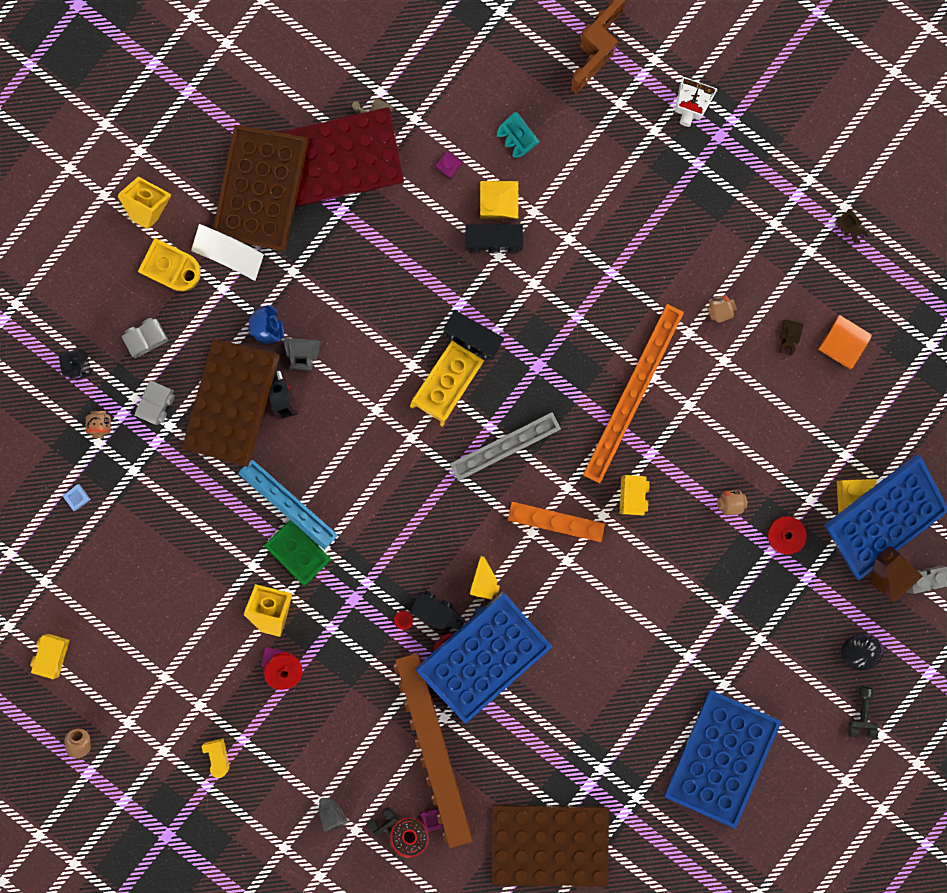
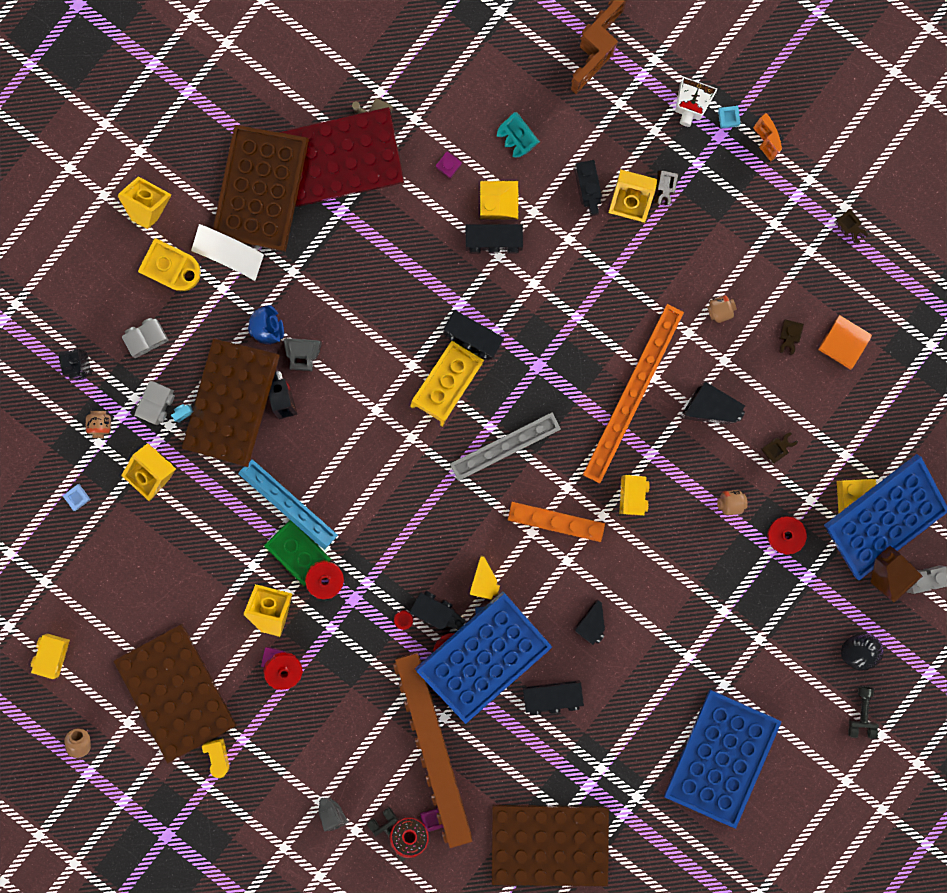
(148, 471): none -> yellow slope
(175, 693): none -> reddish brown plate
(182, 412): none -> medium azure plate
(322, 570): none -> red plate
(553, 697): none -> black brick
(588, 185): none -> black hinge
(592, 624): none -> black slope
(633, 195): none -> yellow slope
(665, 184): none -> plate
(713, 406): none -> black slope
(729, 117): none -> medium azure plate
(771, 141): none -> orange slope
(777, 449): none -> dark brown plate

